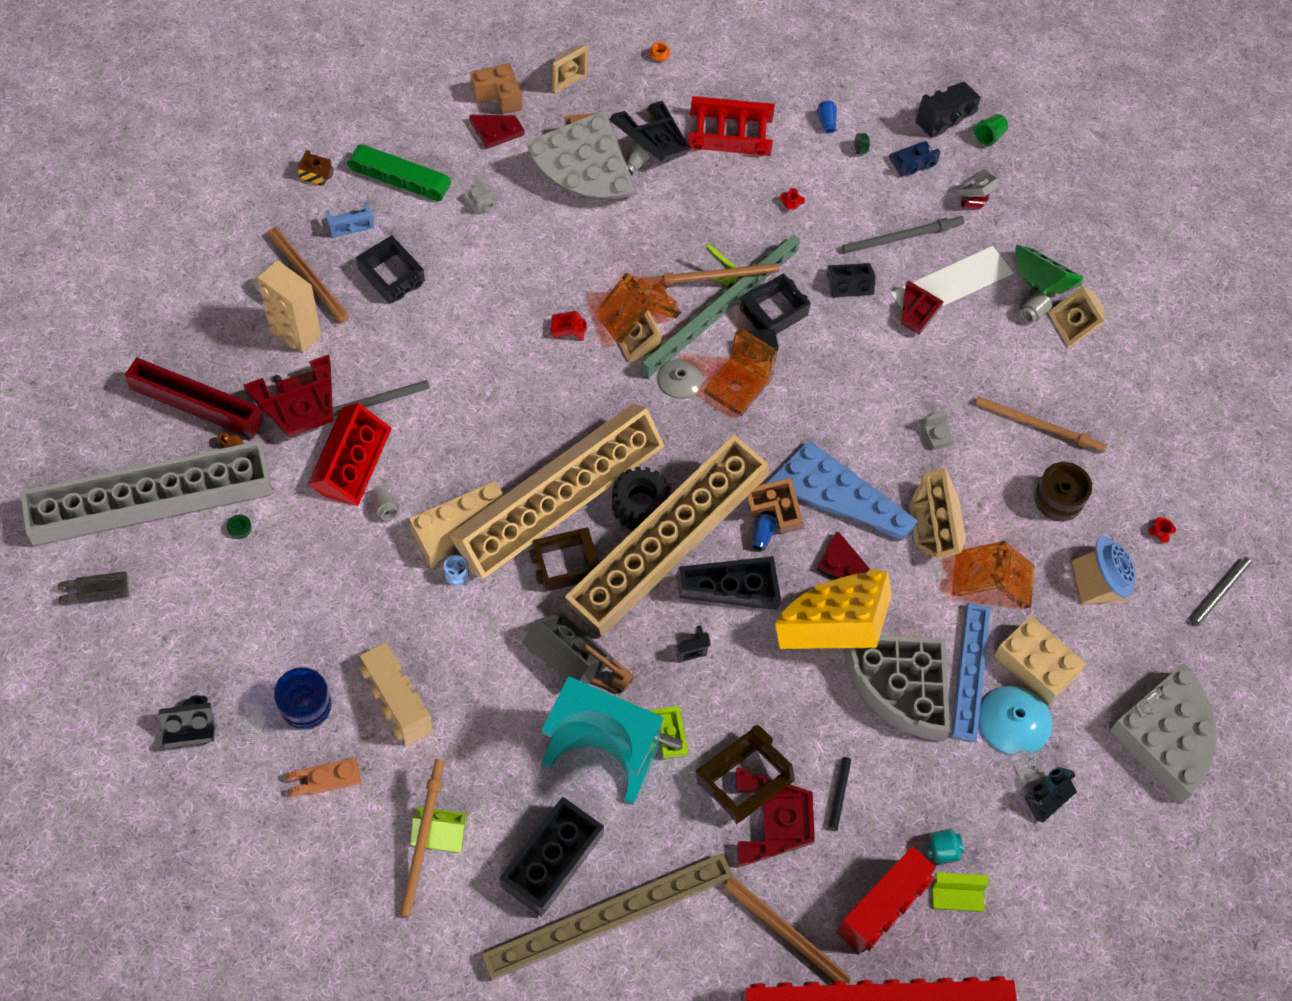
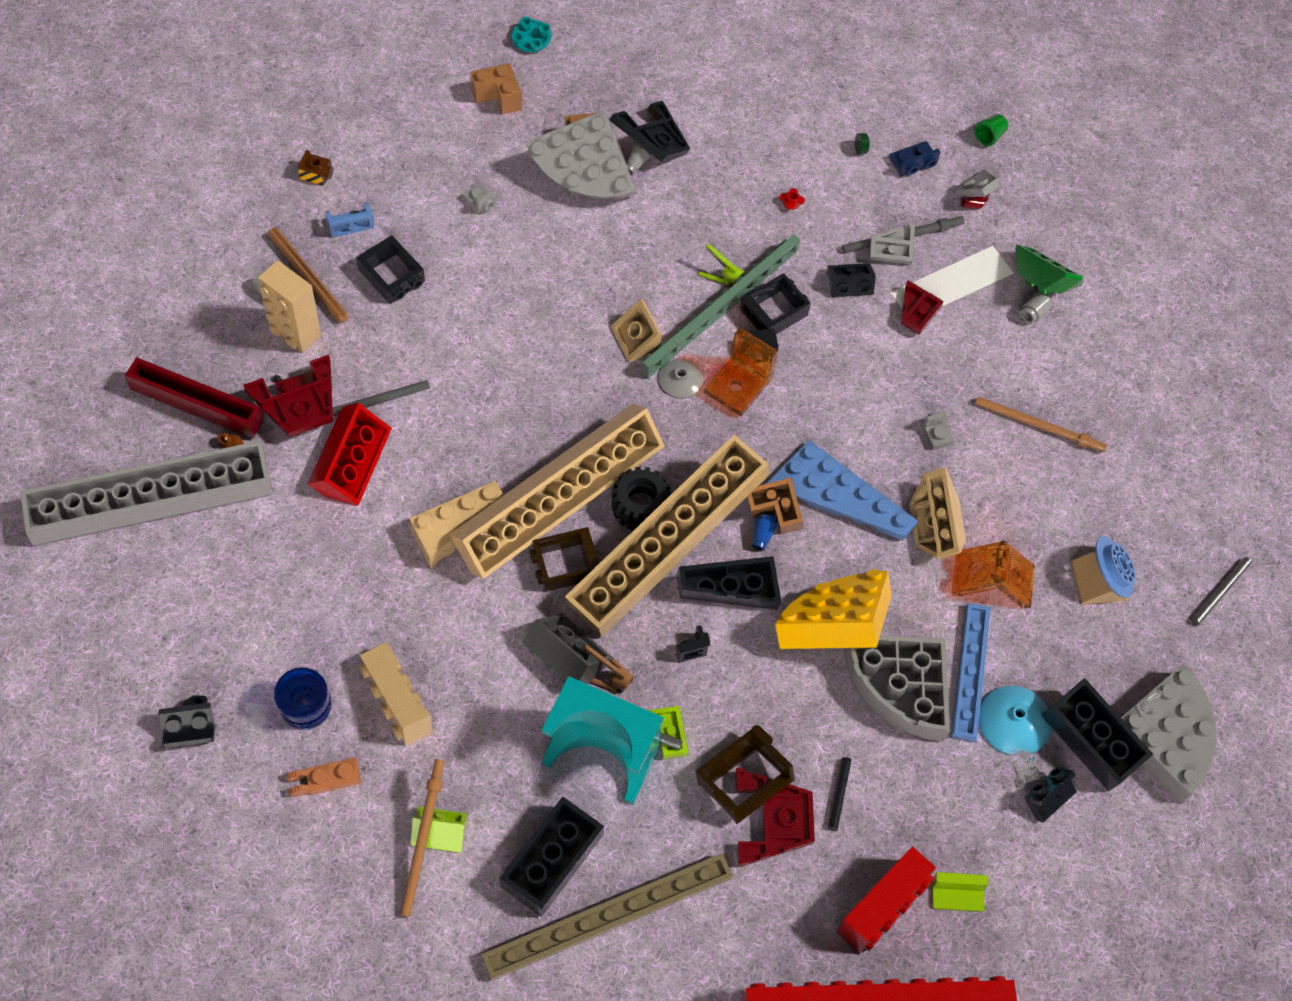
(94, 588): clear smoke hinge -> none
(239, 526): dark green tile -> none
(384, 503): light grey cone -> none
(399, 172): green beam -> none
(456, 564): light blue wheel -> none
(496, 128): dark red wing -> none
(531, 35): none -> teal dish
(568, 324): red bracket -> none
(569, 67): tan slope -> none
(636, 297): clear orange bracket -> none
(662, 48): orange plate -> none
(671, 278): medium nougat bar -> none
(731, 109): red fence -> none
(786, 931): medium nougat axle -> none
(827, 114): blue cone -> none
(841, 559): dark red wing -> none
(893, 246): none -> light grey wing
(945, 846): teal head -> none
(947, 108): black wedge -> none
(1039, 660): tan brick -> none
(1063, 491): dark brown wheel -> none
(1078, 315): tan slope -> none
(1097, 735): none -> black brick
(1162, 523): red plate -> none

